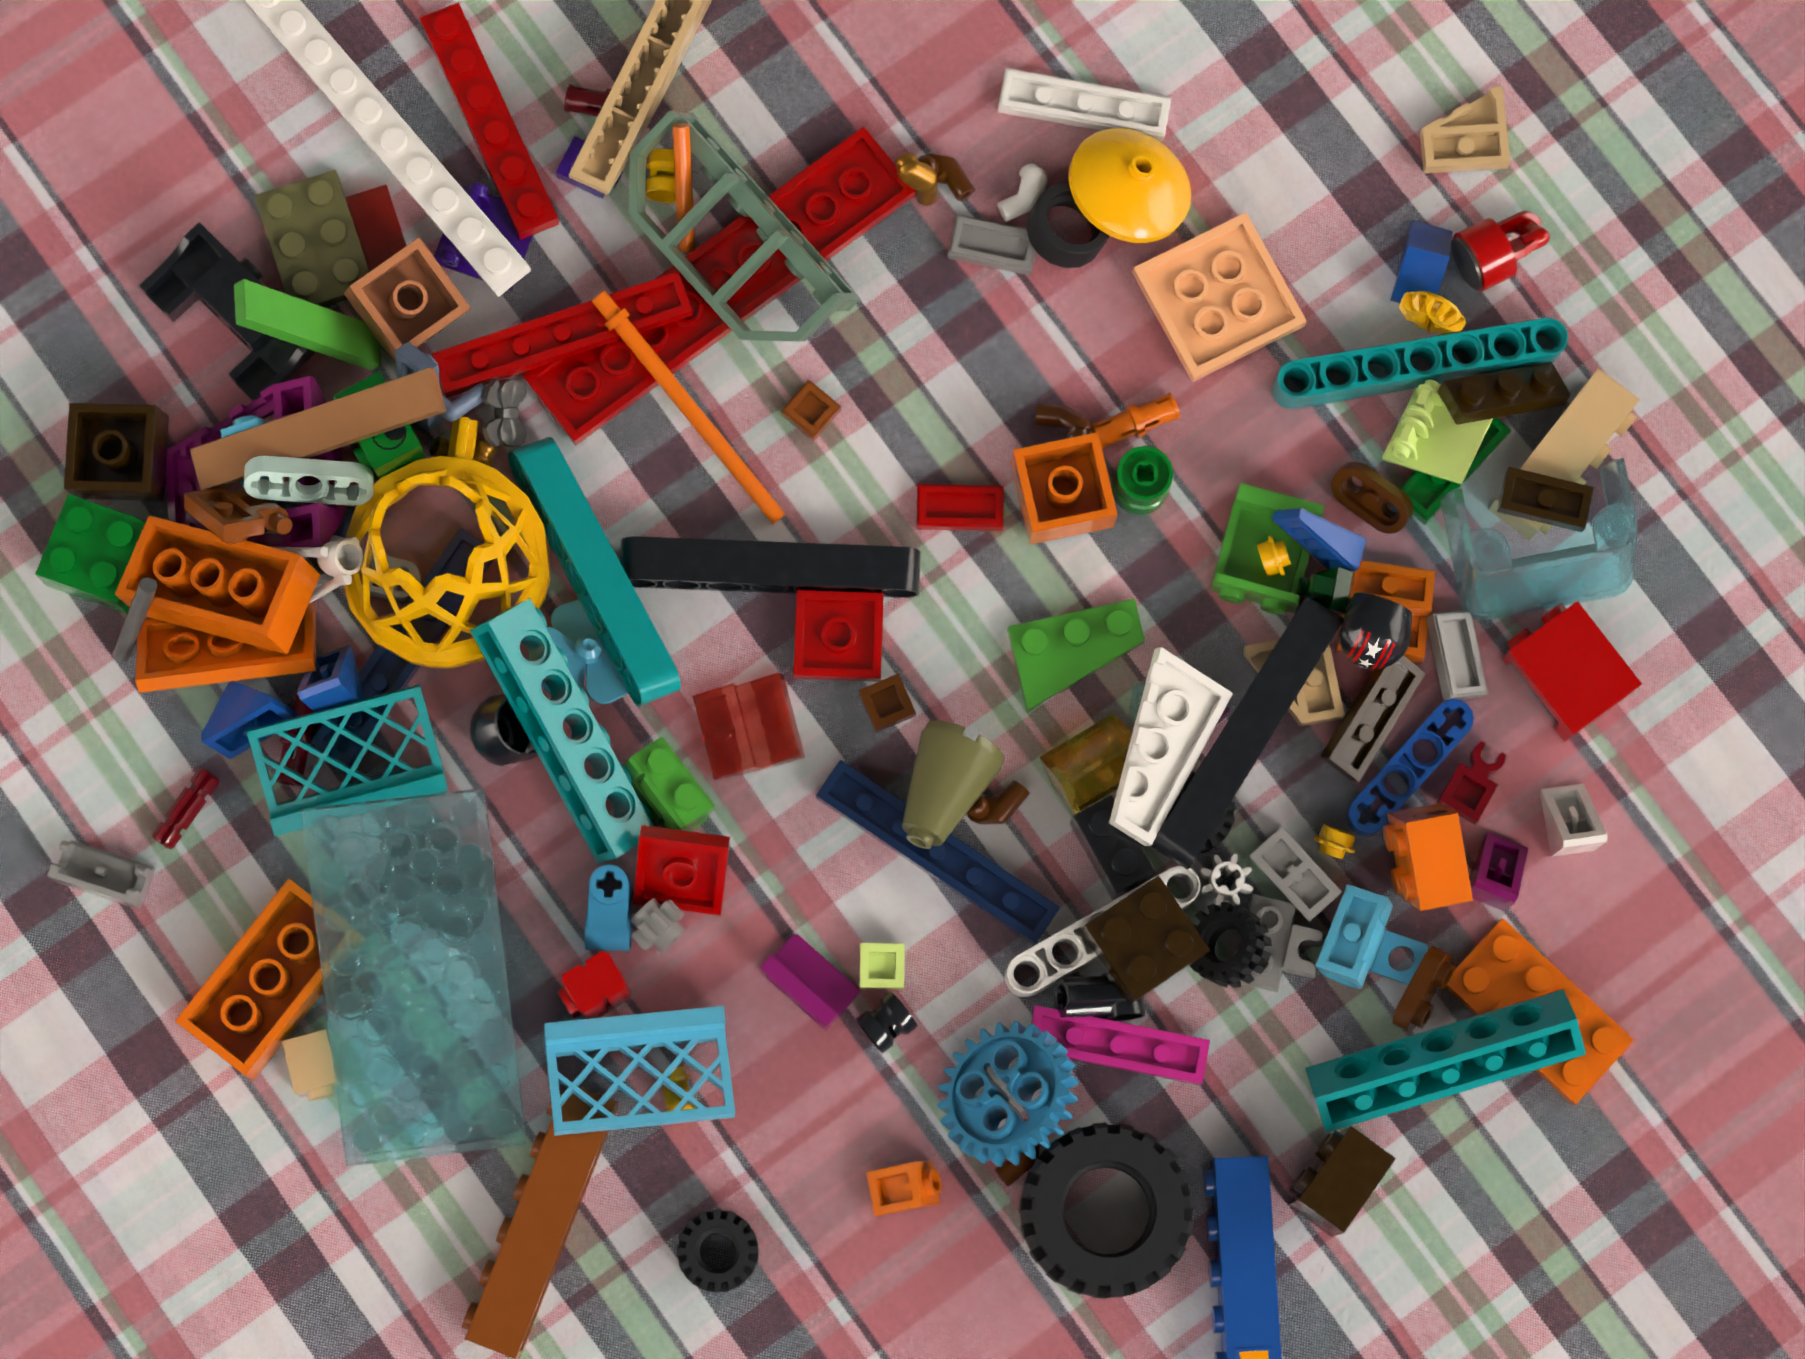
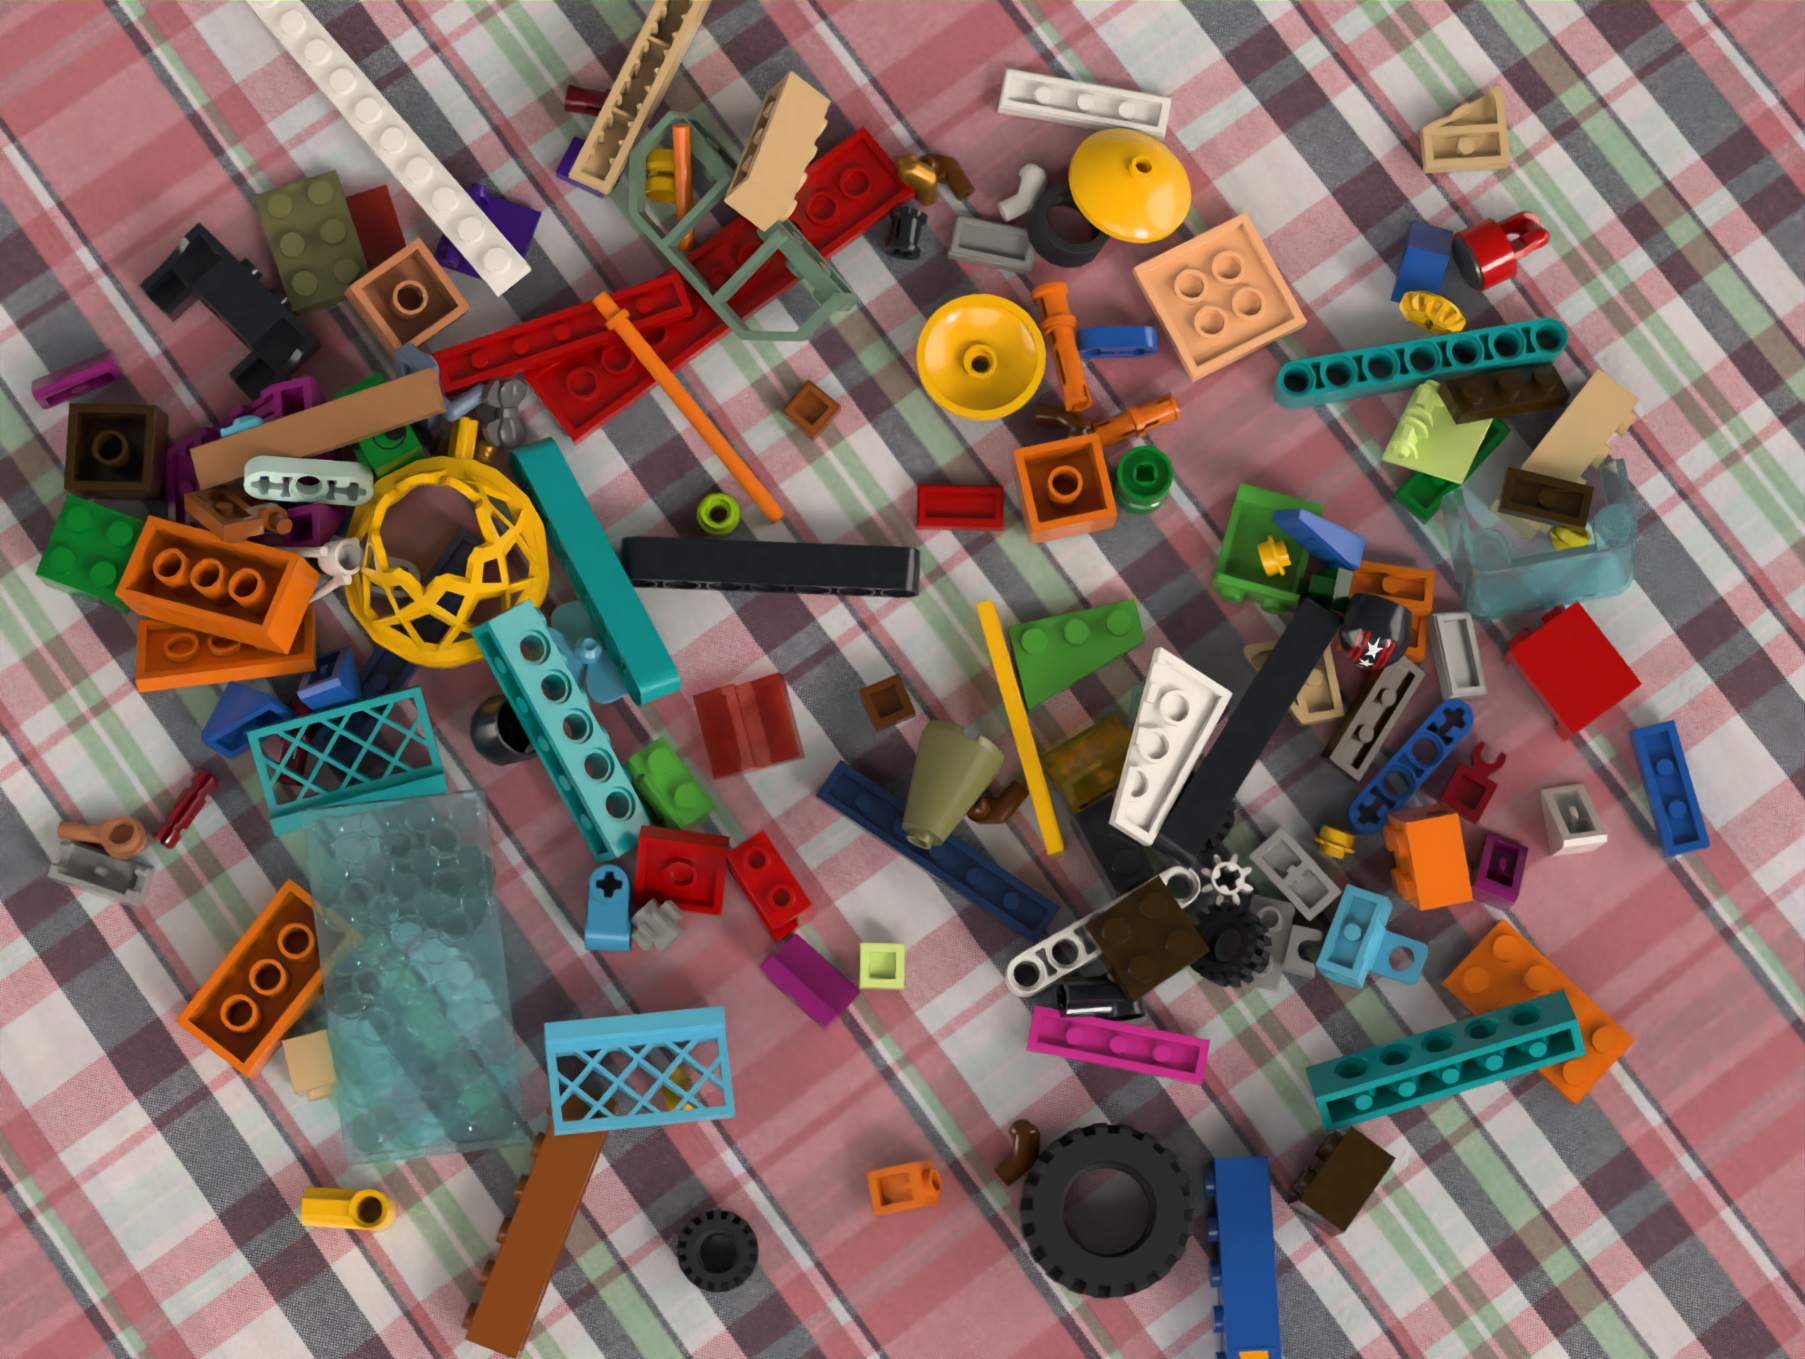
(76, 379): none -> magenta slope
(119, 836): none -> nougat plate
(134, 619): dark grey bar -> none
(305, 324): bright green tile -> none
(344, 1208): none -> yellow piece
(489, 121): red plate -> none
(594, 987): red brick -> none
(713, 502): none -> lime plate
(770, 886): none -> red panel
(778, 152): none -> tan brick
(838, 635): red plate -> none
(886, 1022): black wheel -> none
(905, 233): none -> black bush
(983, 330): none -> yellow dish
(1021, 729): none -> yellow tile
(1038, 1066): dark azure gear -> none
(1059, 329): none -> orange pin
(1117, 342): none -> blue beam
(1371, 499): reddish brown plate -> none
(1415, 1006): reddish brown plate -> none
(1567, 538): none -> yellow plate
(1669, 789): none -> blue plate

